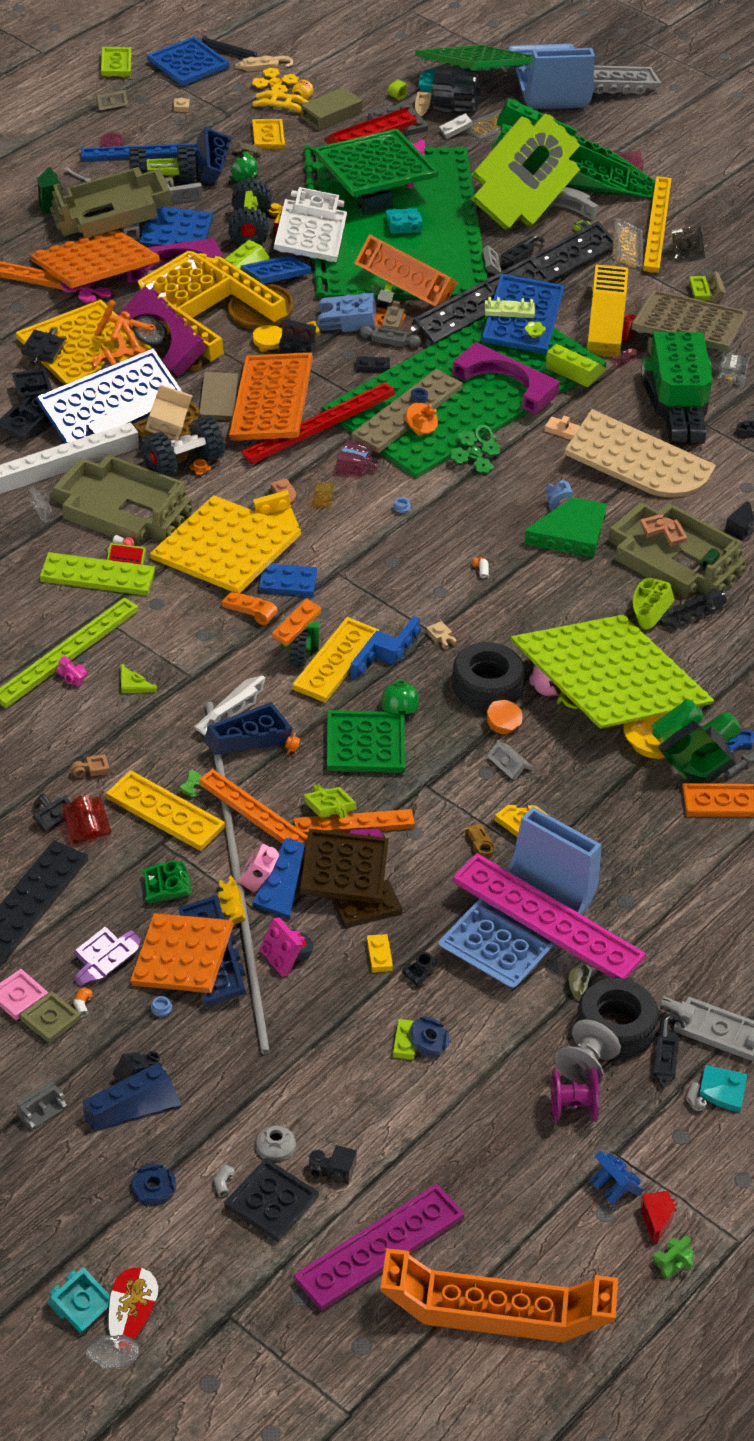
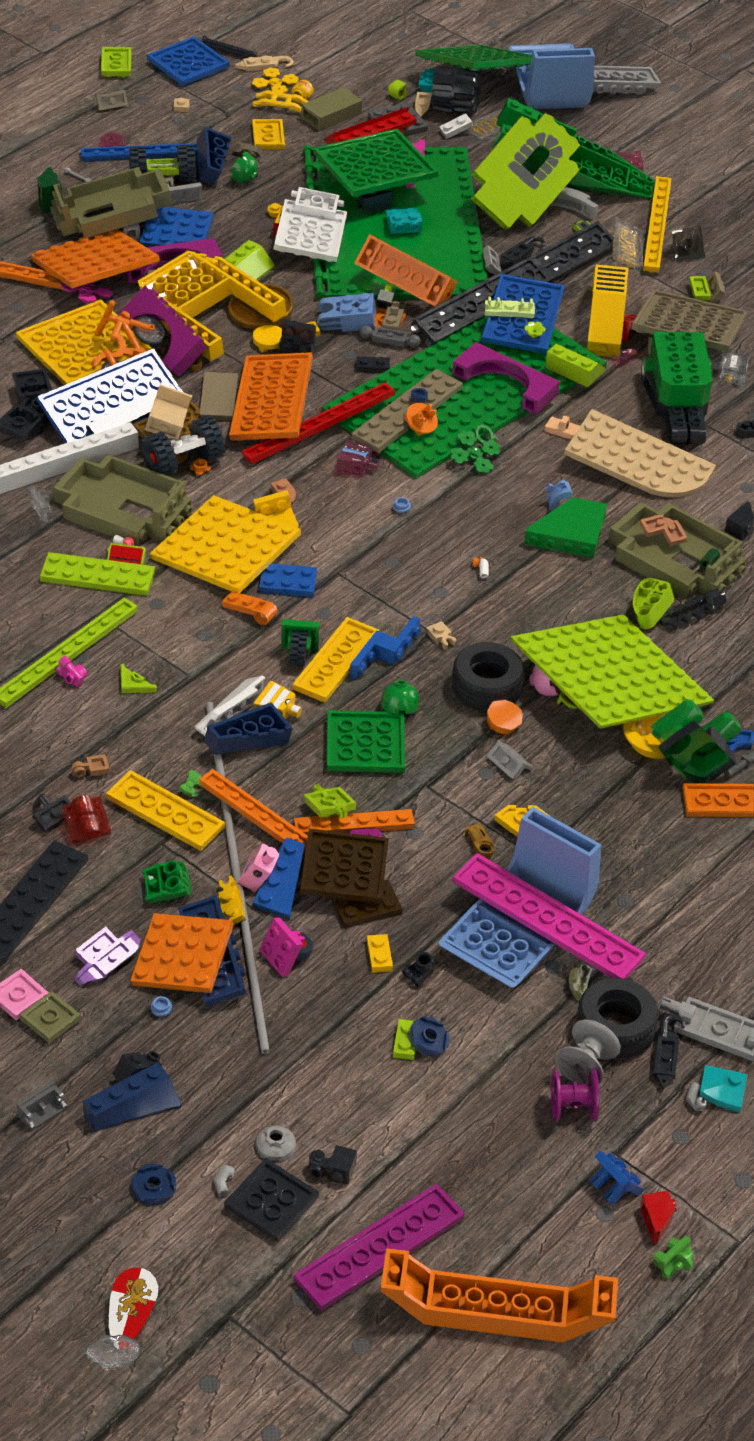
(43, 346): black plate -> none
(79, 1001): arm -> none
(79, 1299): teal plate -> none
(251, 202): black plate -> none
(276, 269): blue plate -> none
(281, 698): none -> yellow torso
(292, 743): orange plate -> none
(296, 622): orange plate -> none
(323, 494): clear yellow plate -> none

